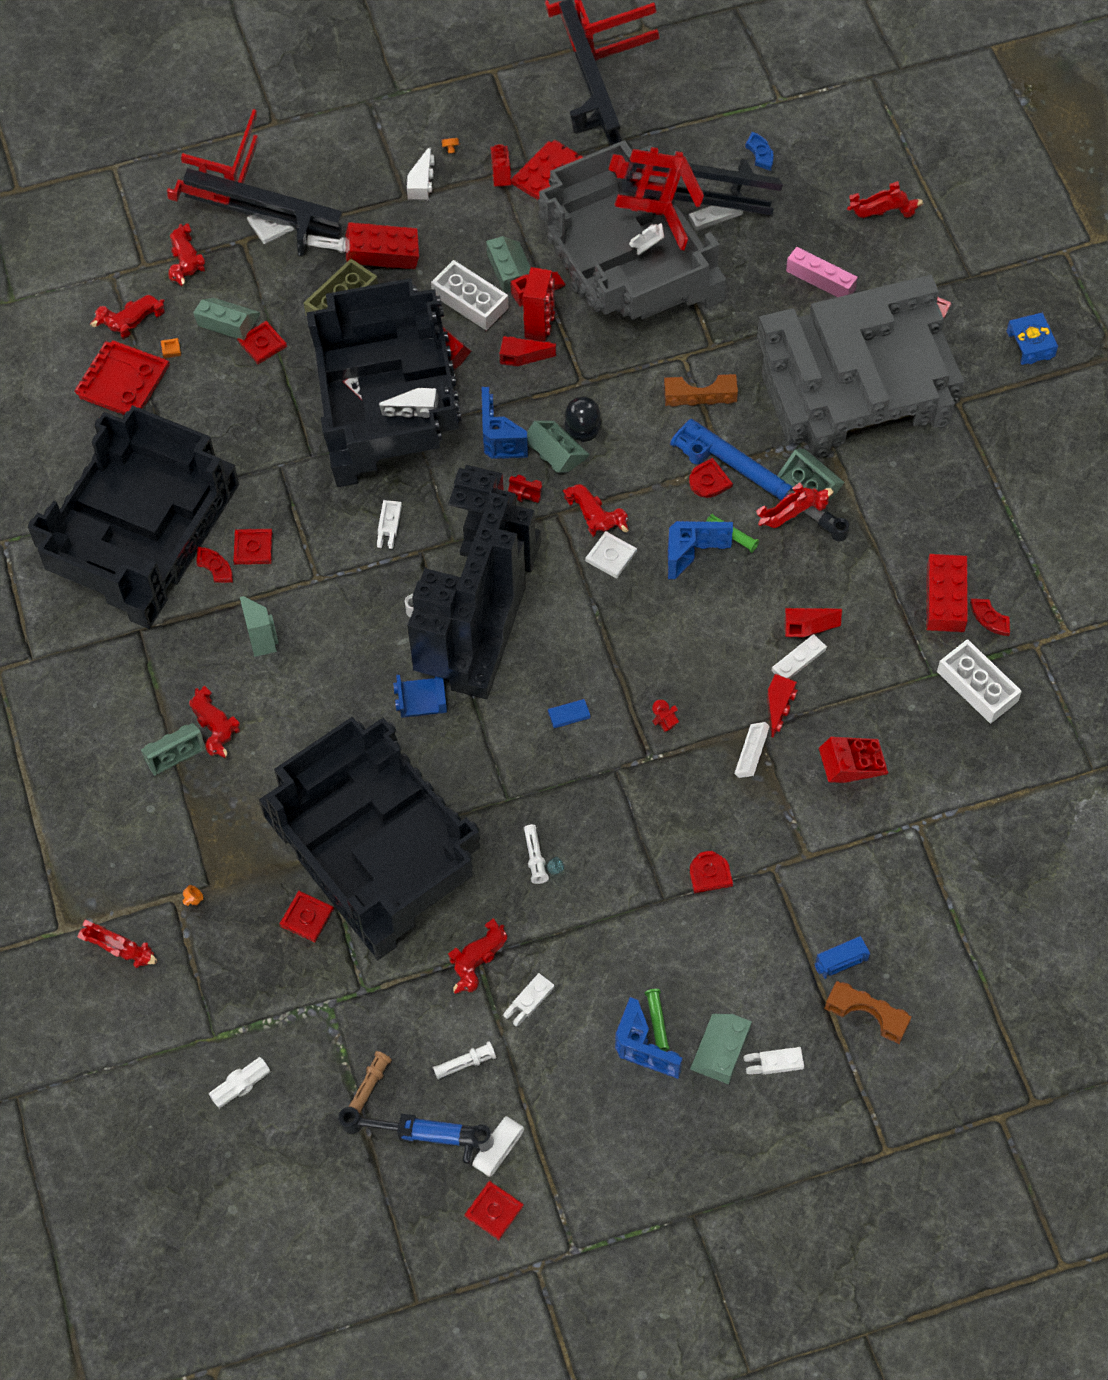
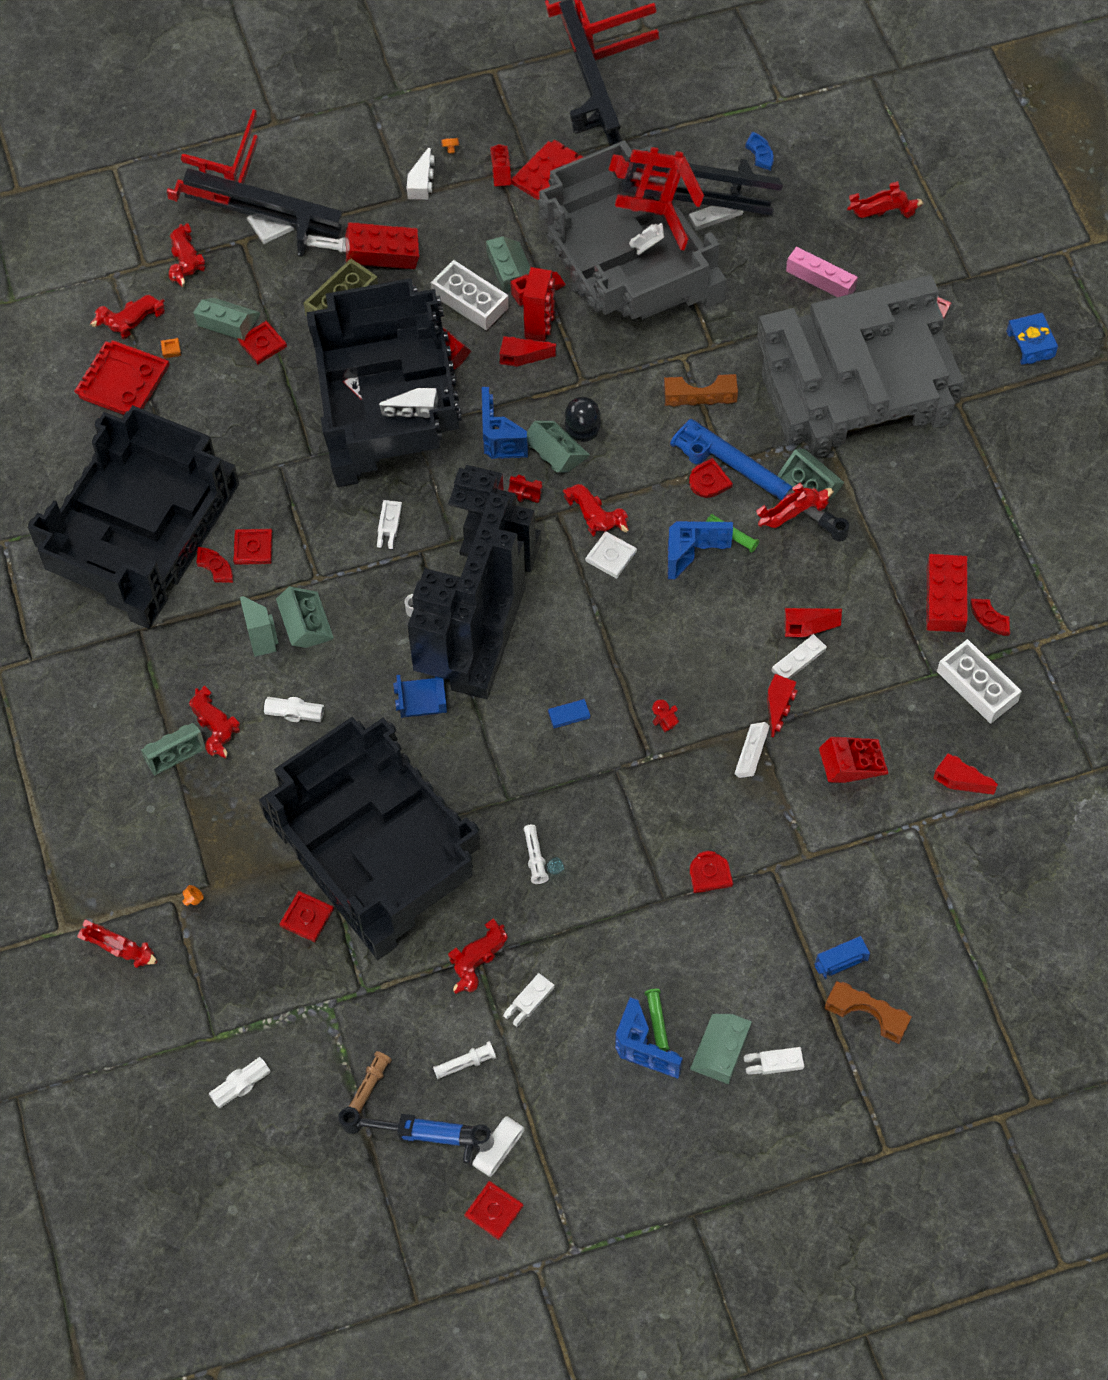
(294, 709): none -> white piece
(304, 617): none -> sand green slope
(960, 776): none -> red slope

